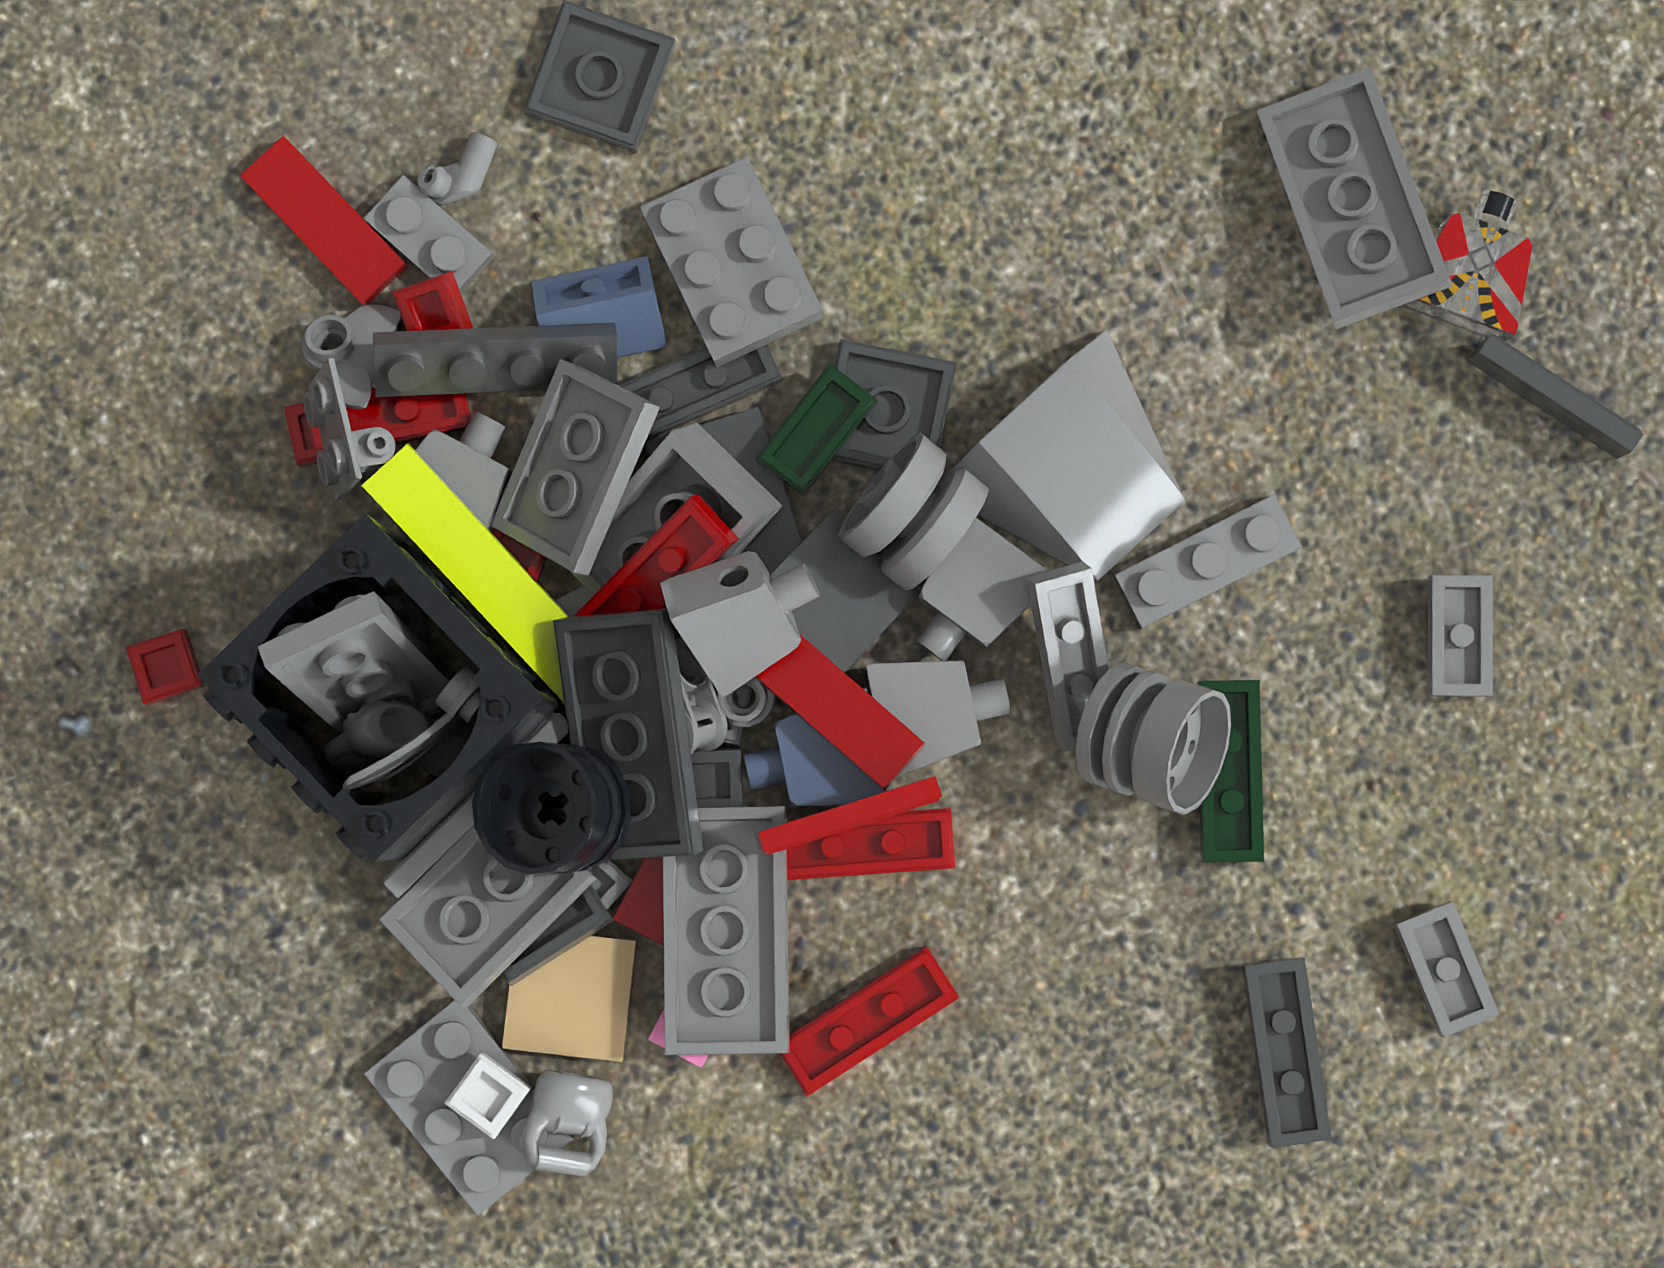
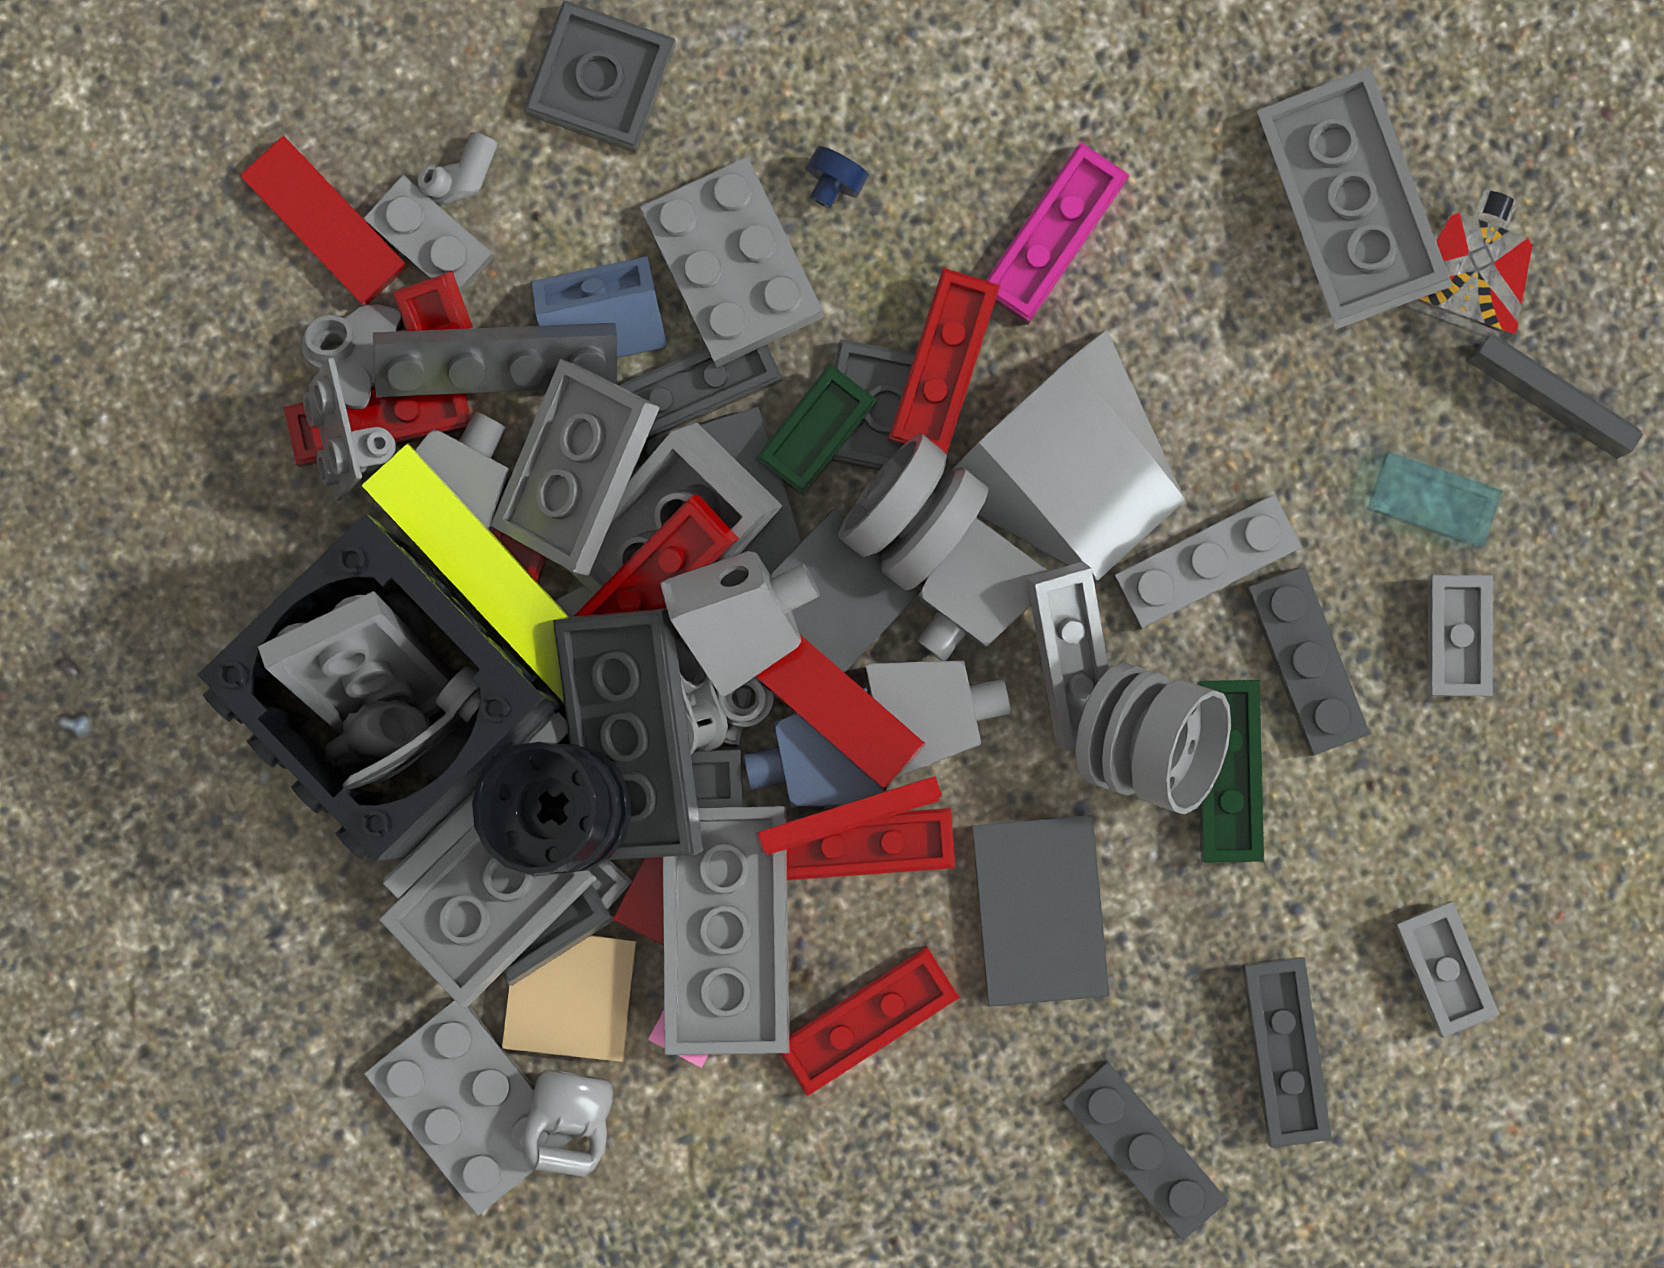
(164, 666): red tile -> none
(488, 1095): white tile -> none
(835, 175): none -> dark blue tile
(944, 359): none -> red tile
(1040, 910): none -> dark grey tile
(1056, 231): none -> dark pink tile
(1144, 1150): none -> dark grey plate
(1307, 661): none -> dark grey plate
(1434, 500): none -> clear light blue tile

